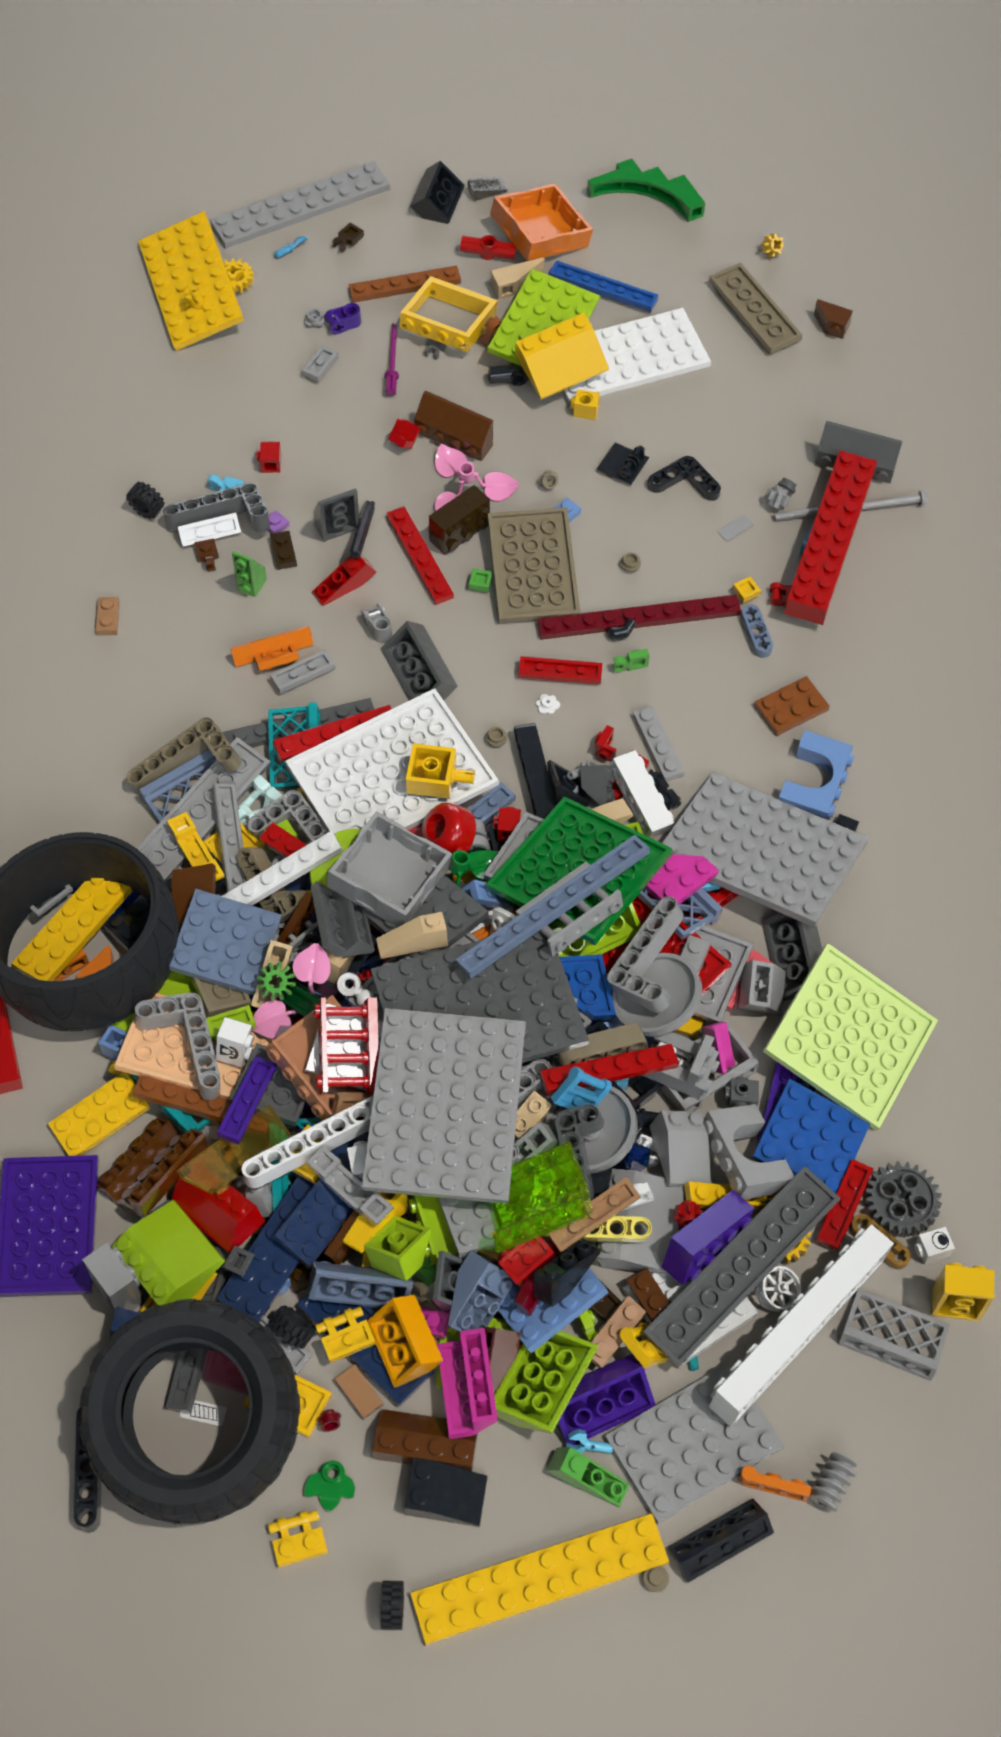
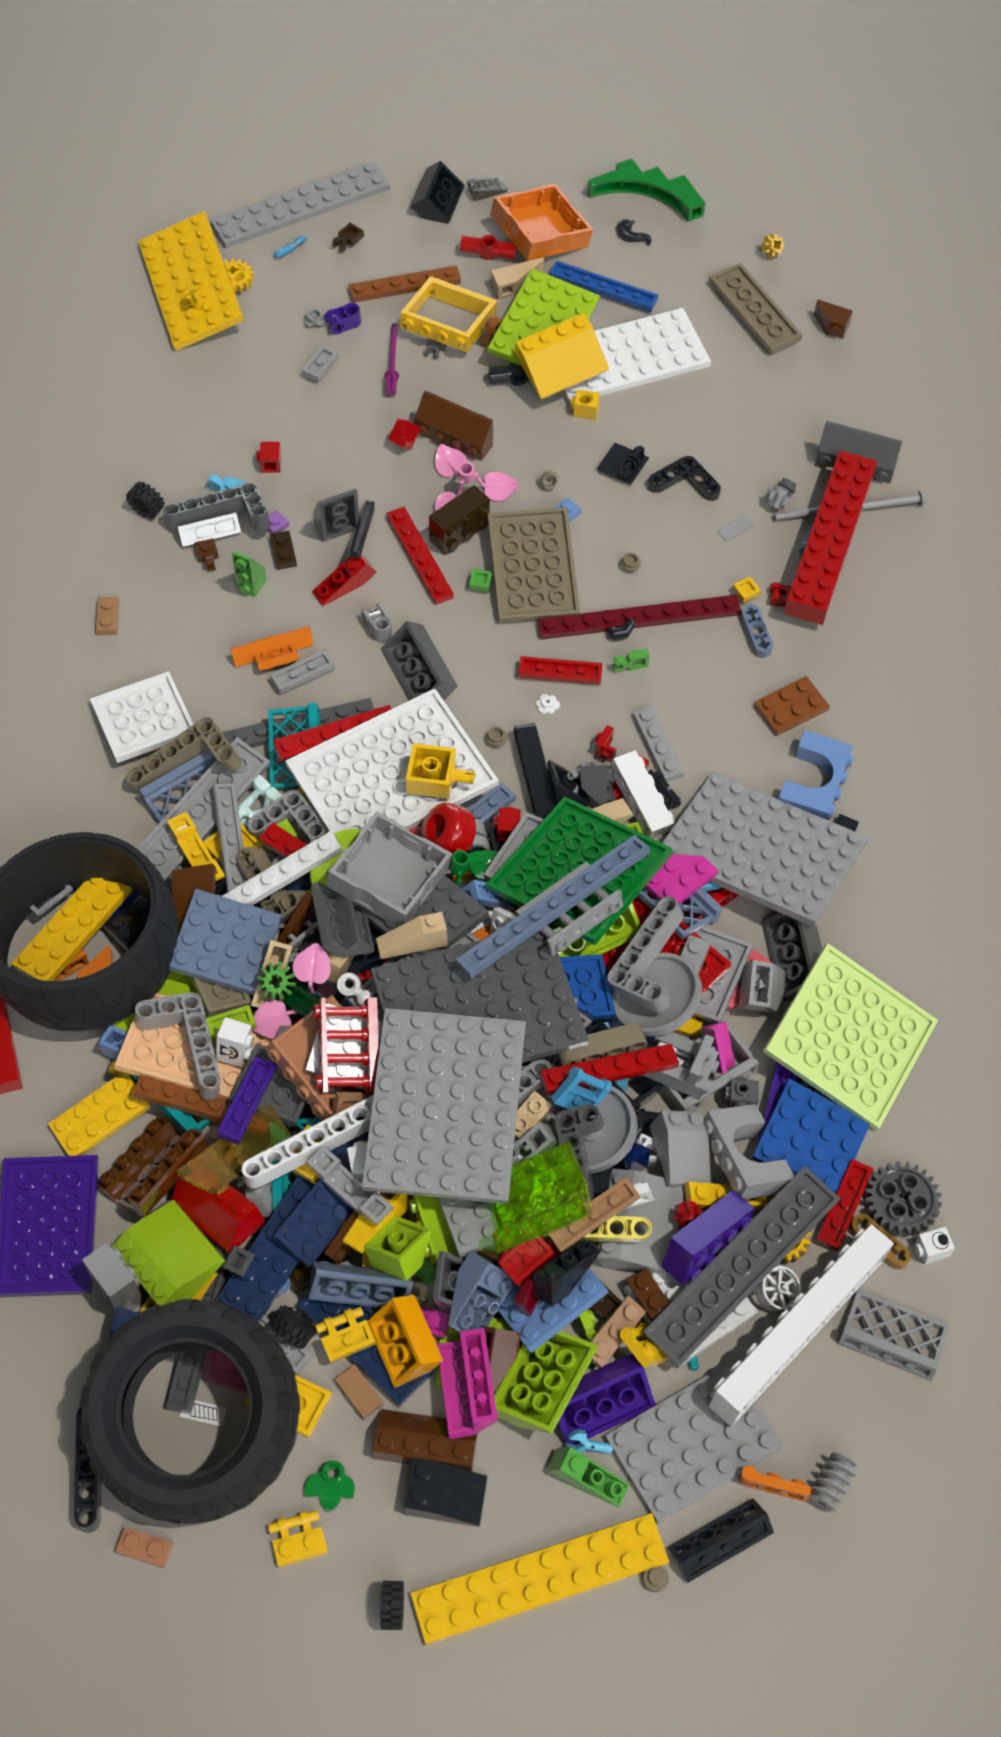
(141, 716): none -> white plate
(144, 1547): none -> nougat plate
(329, 1420): dark red plate -> none
(624, 230): none -> black piece
(963, 1292): yellow brick -> none

